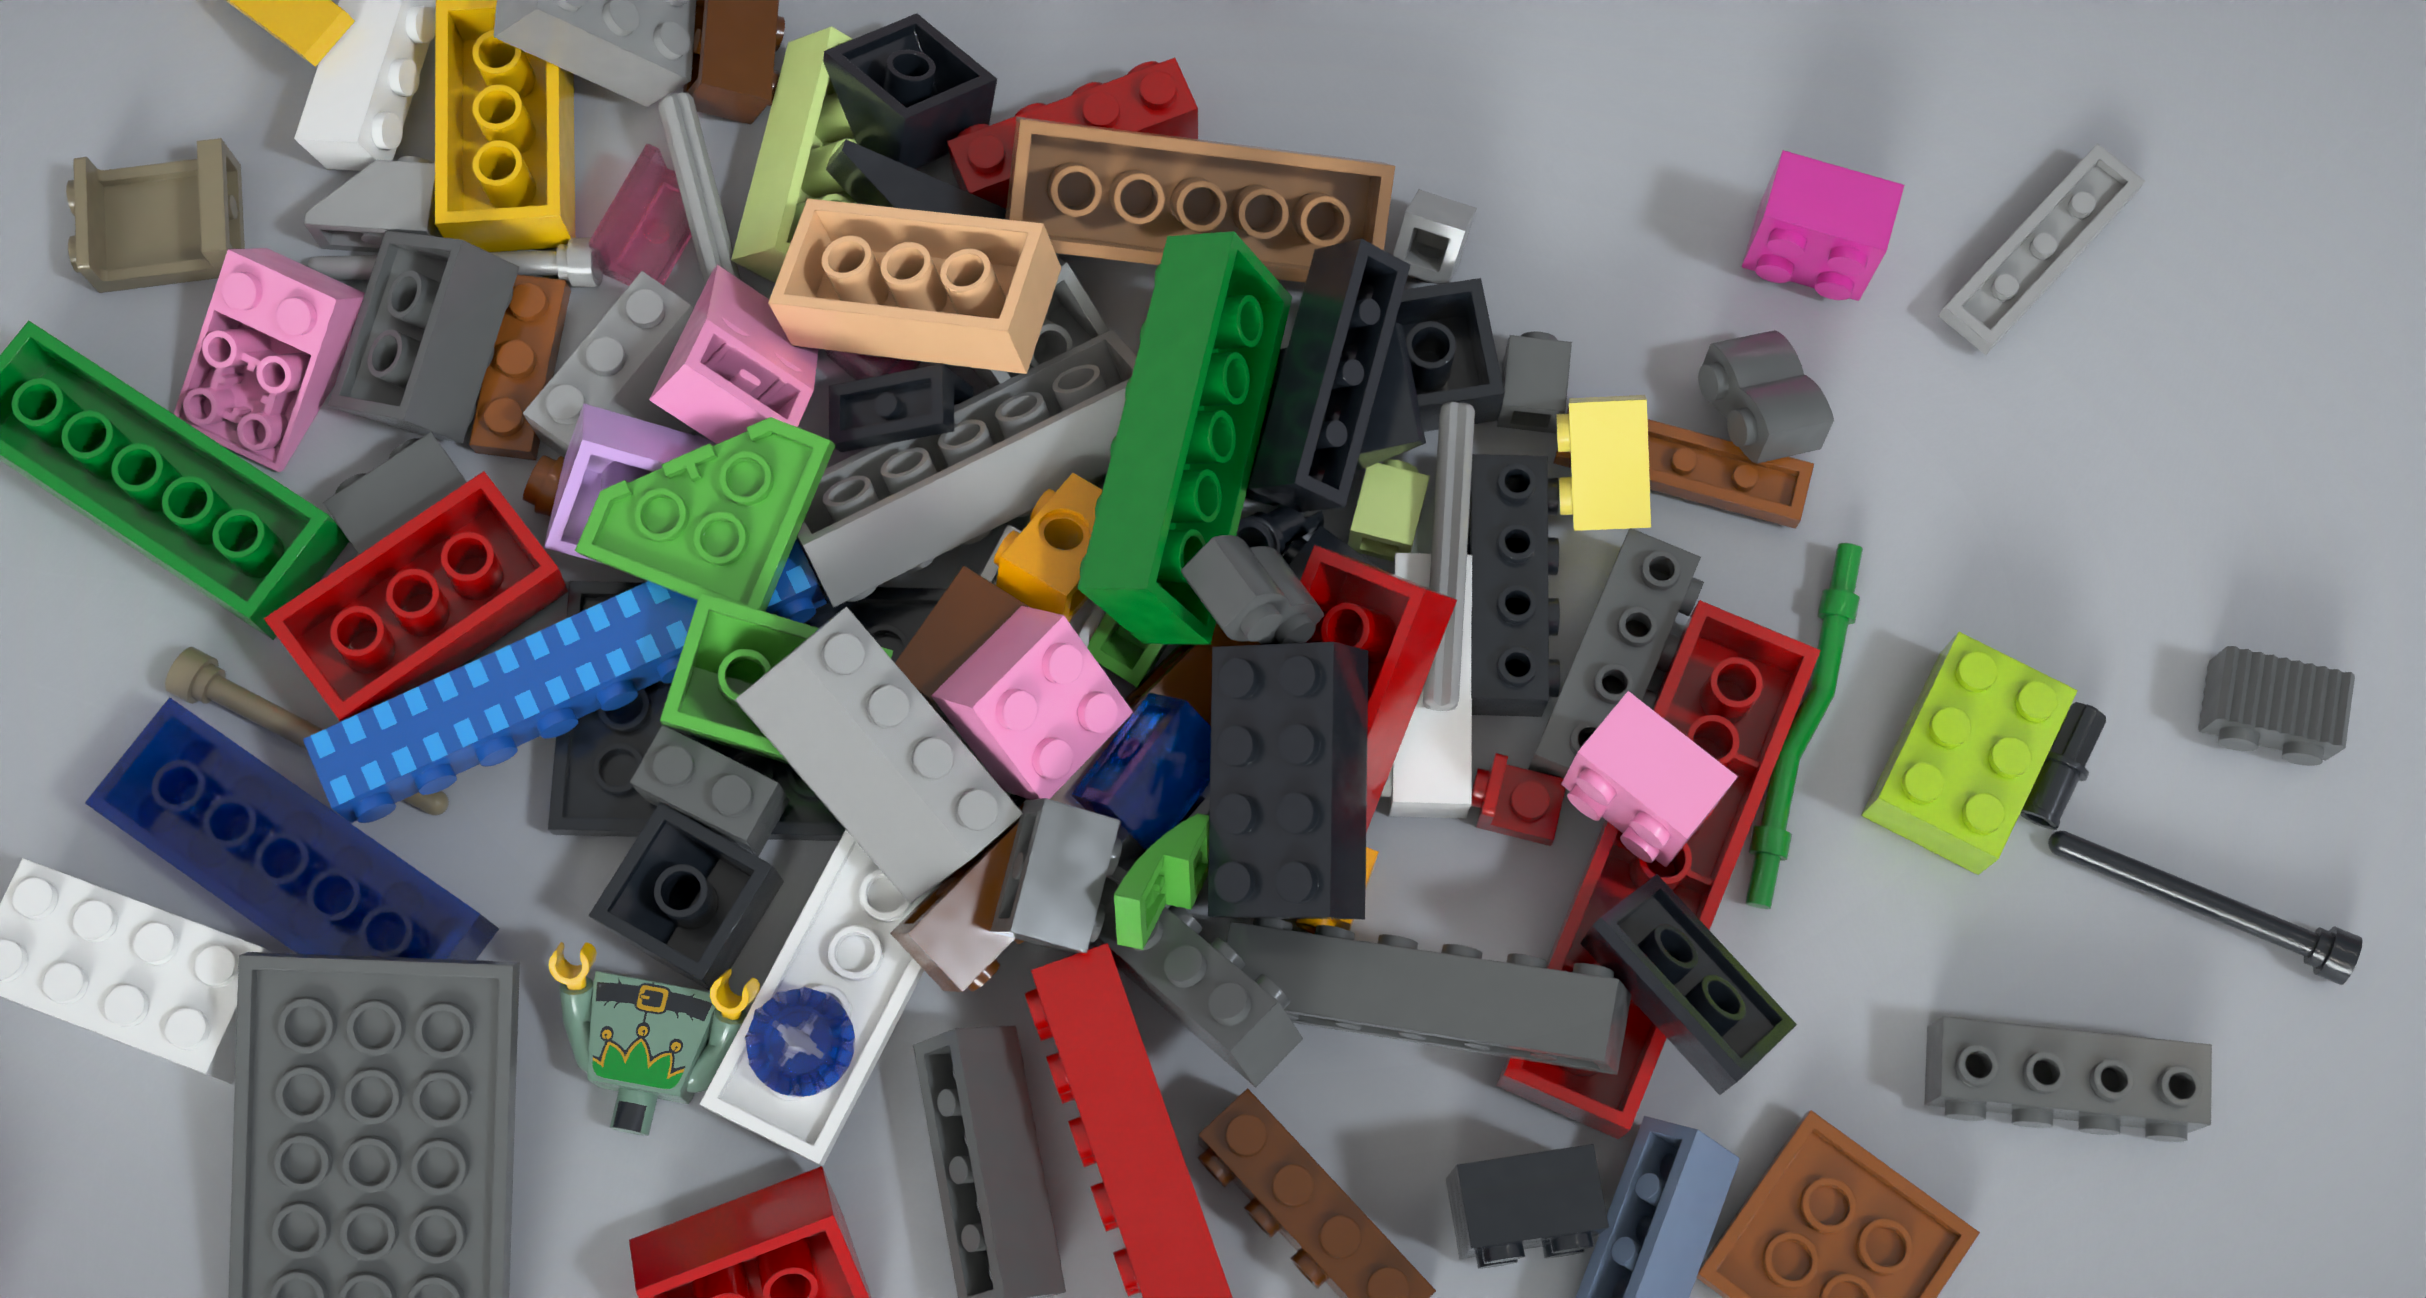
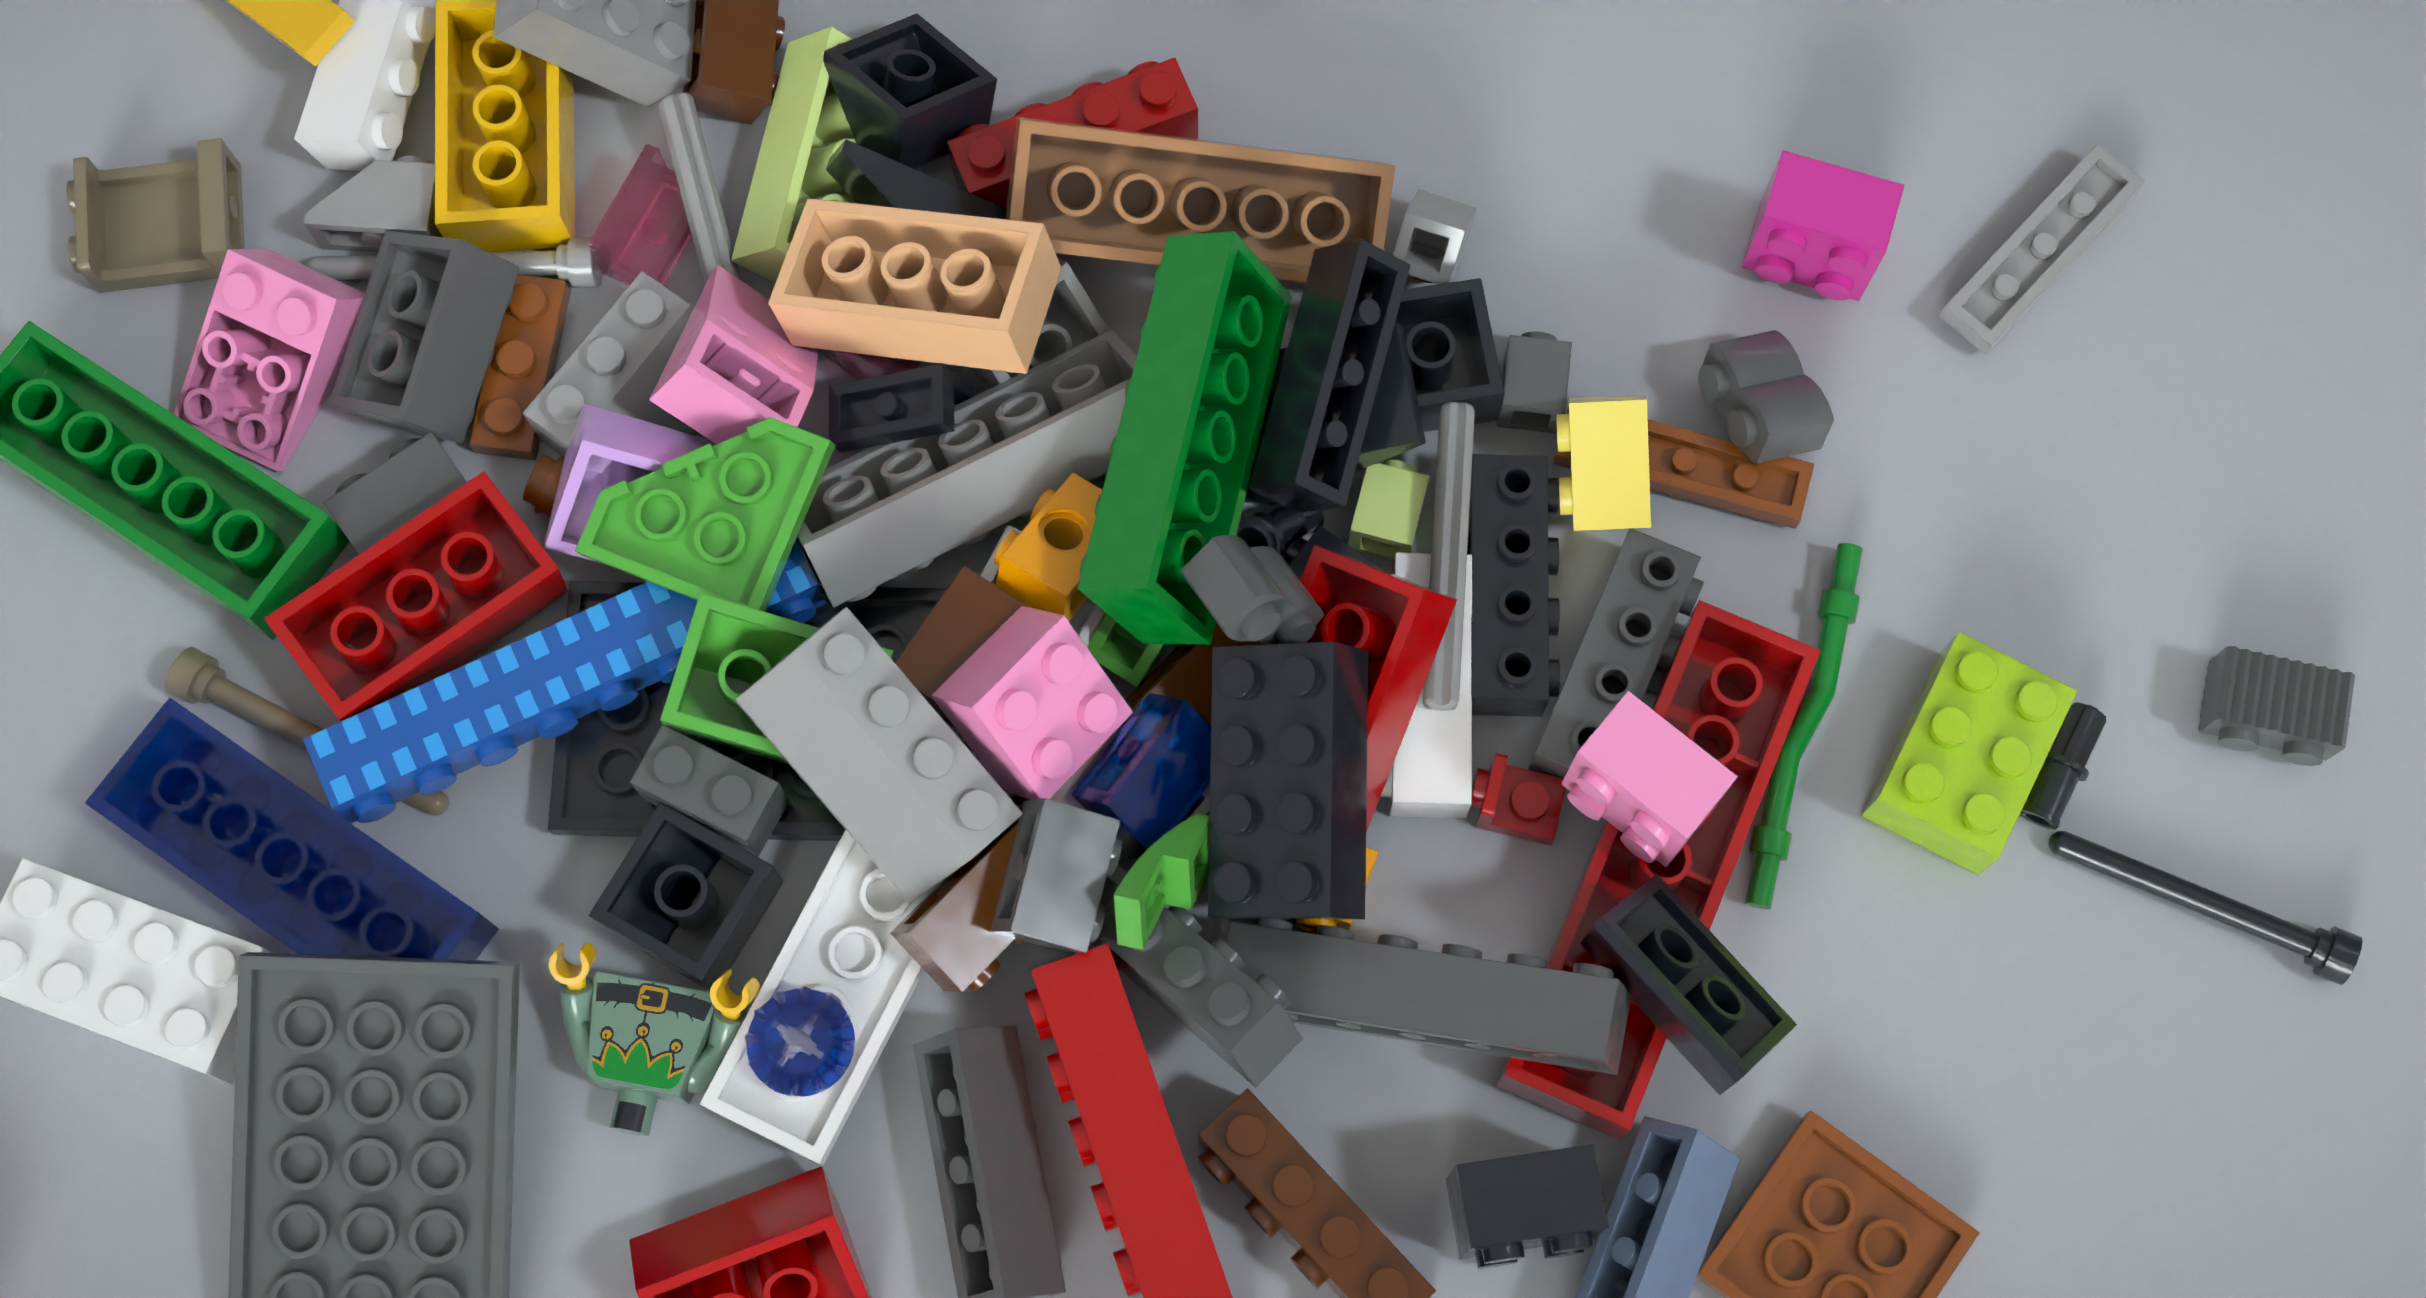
(2068, 1076): dark grey brick -> none

